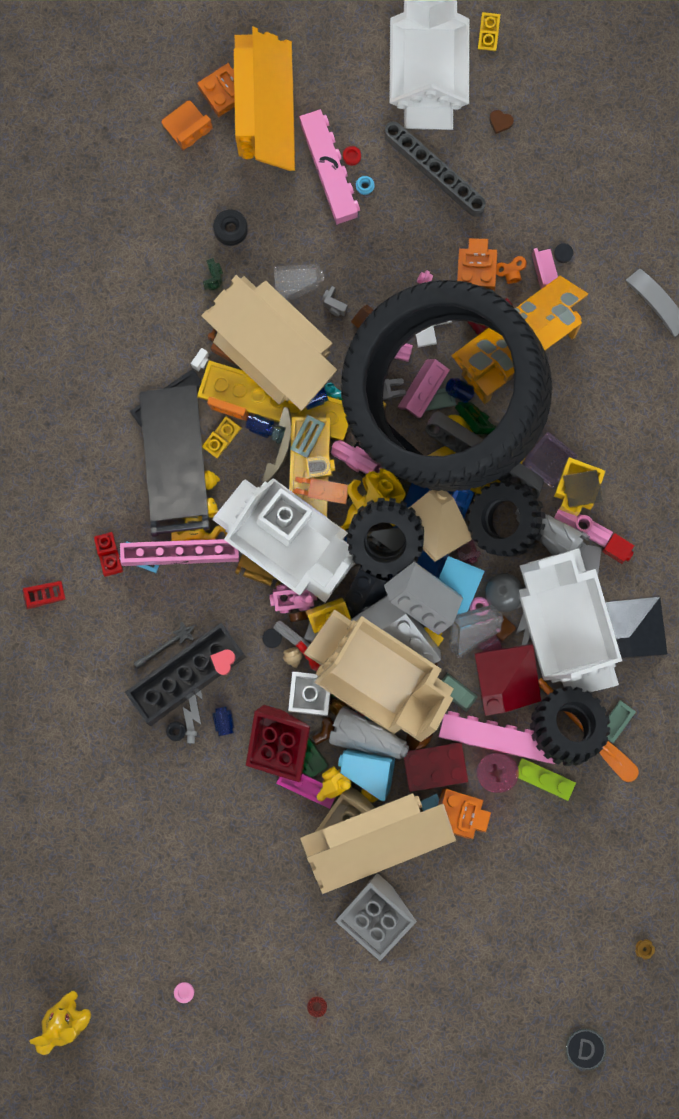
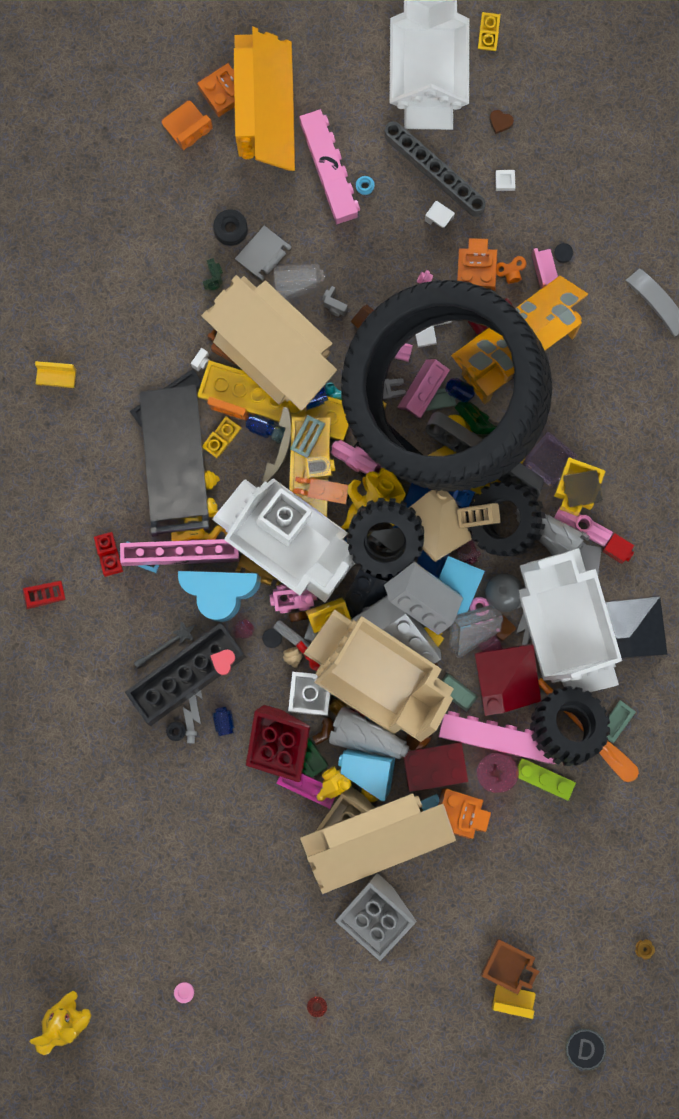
(55, 374): none -> yellow panel
(219, 592): none -> medium azure brick
(243, 629): none -> clear pink plate
(262, 252): none -> light grey piece
(351, 155): red tile -> none
(439, 215): none -> white panel
(490, 512): none -> tan slope
(505, 180): none -> white plate
(506, 966): none -> dark orange piece
(514, 1004): none -> yellow panel

